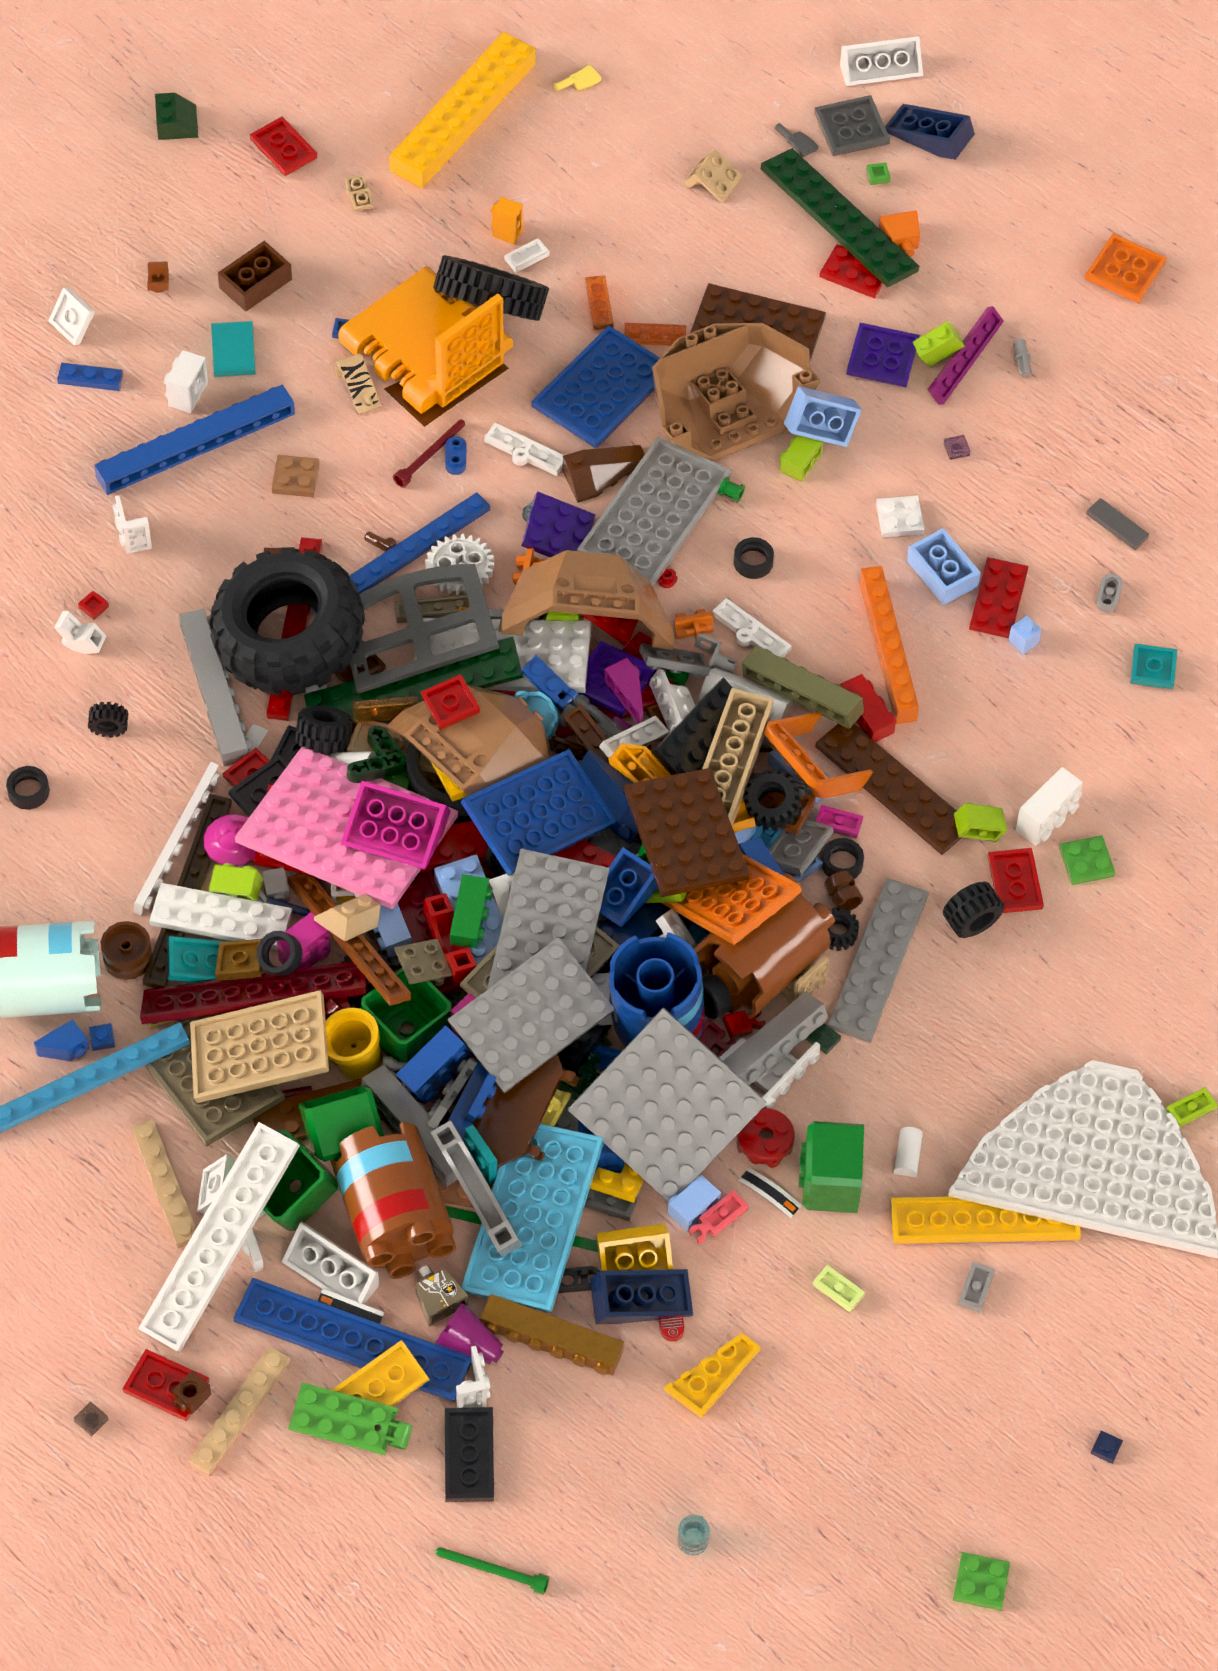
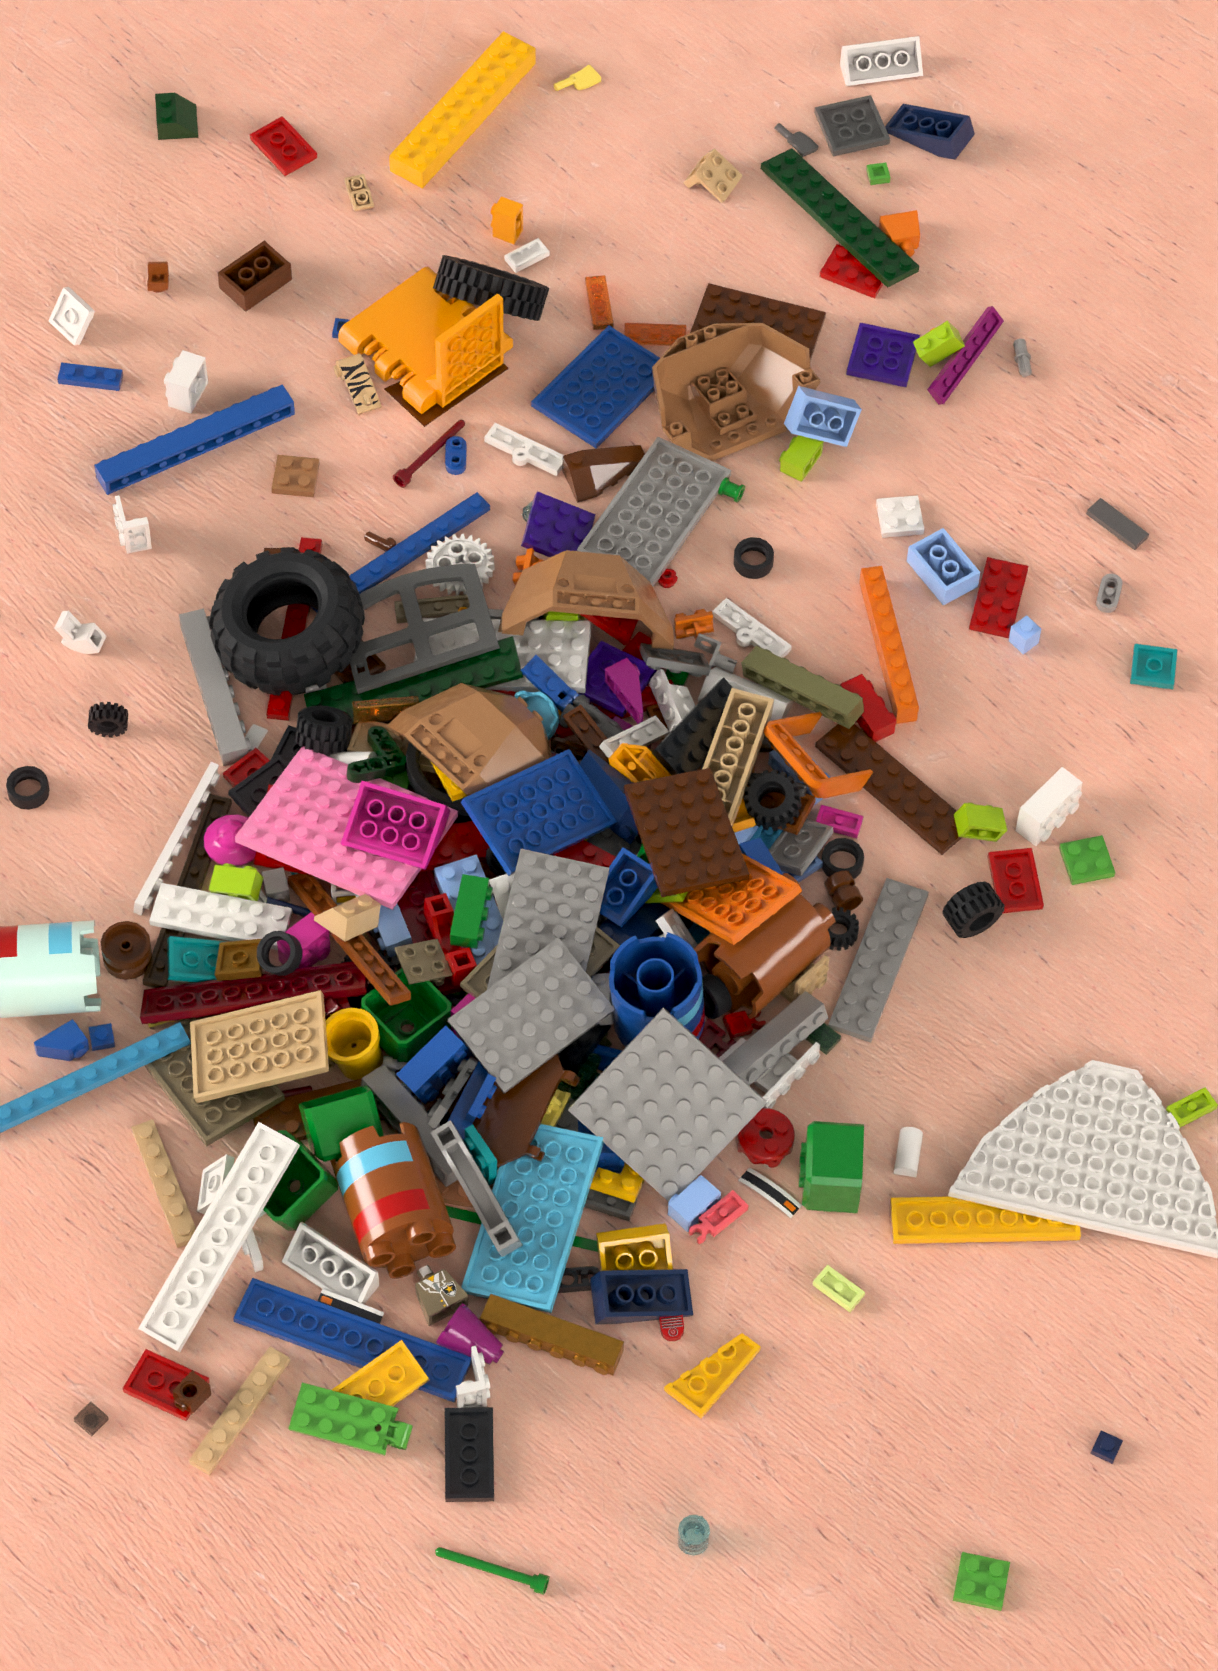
(93, 605): red plate -> none
(233, 348): teal tile -> none
(450, 702): red plate -> none
(956, 447): plate -> none
(976, 1287): light grey plate -> none
(1125, 268): orange plate -> none

